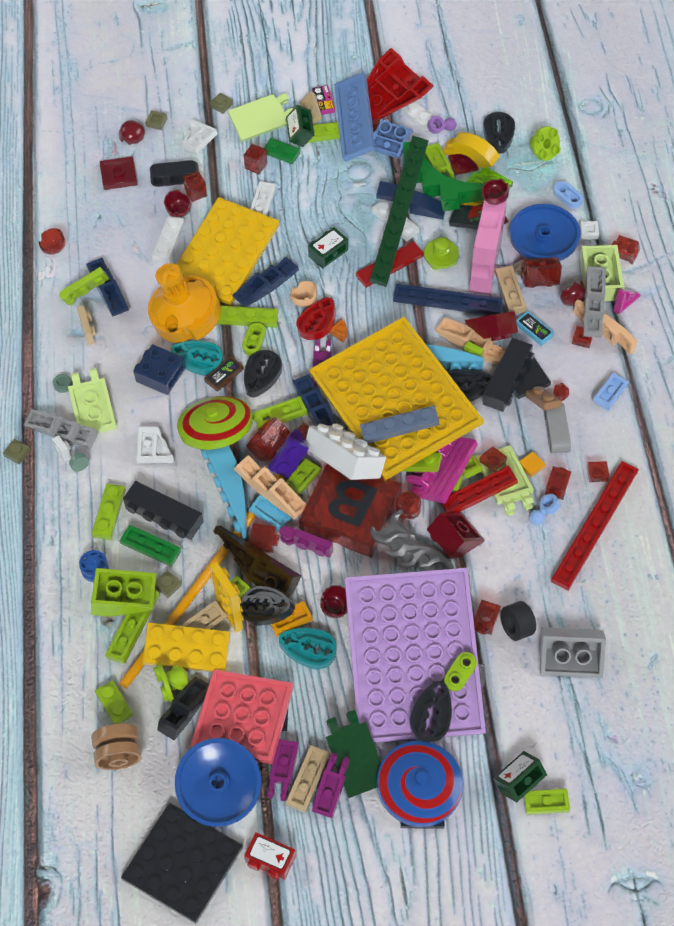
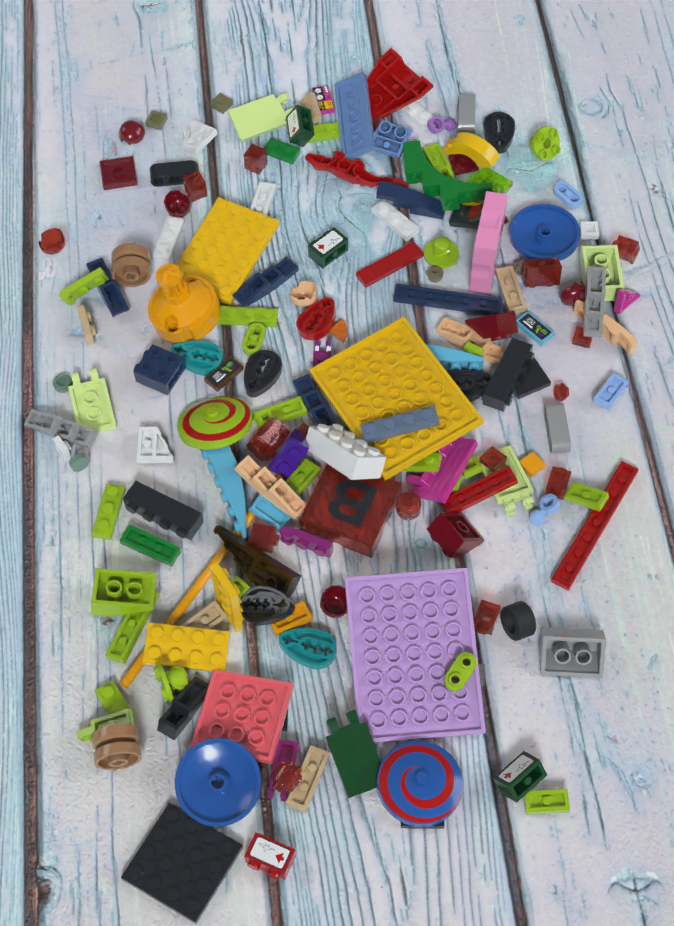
(16, 451): olive plate -> none
(93, 560): blue wheel -> none
(120, 717): none -> lime hinge
(130, 265): none -> medium nougat wheel
(168, 584): olive plate -> none
(286, 776): none -> clear red head
(330, 787): magenta hinge -> none
(349, 171): none -> red animal
(399, 211): dark green plate -> none
(404, 546): flat silver piece -> none
(434, 274): none -> dark tan plate
(442, 720): black piece -> none
(466, 113): none -> light grey beam
(495, 191): dark red hair -> none
(543, 398): medium nougat plate -> none
(586, 496): none -> lime plate
(598, 471): clear red plate -> none

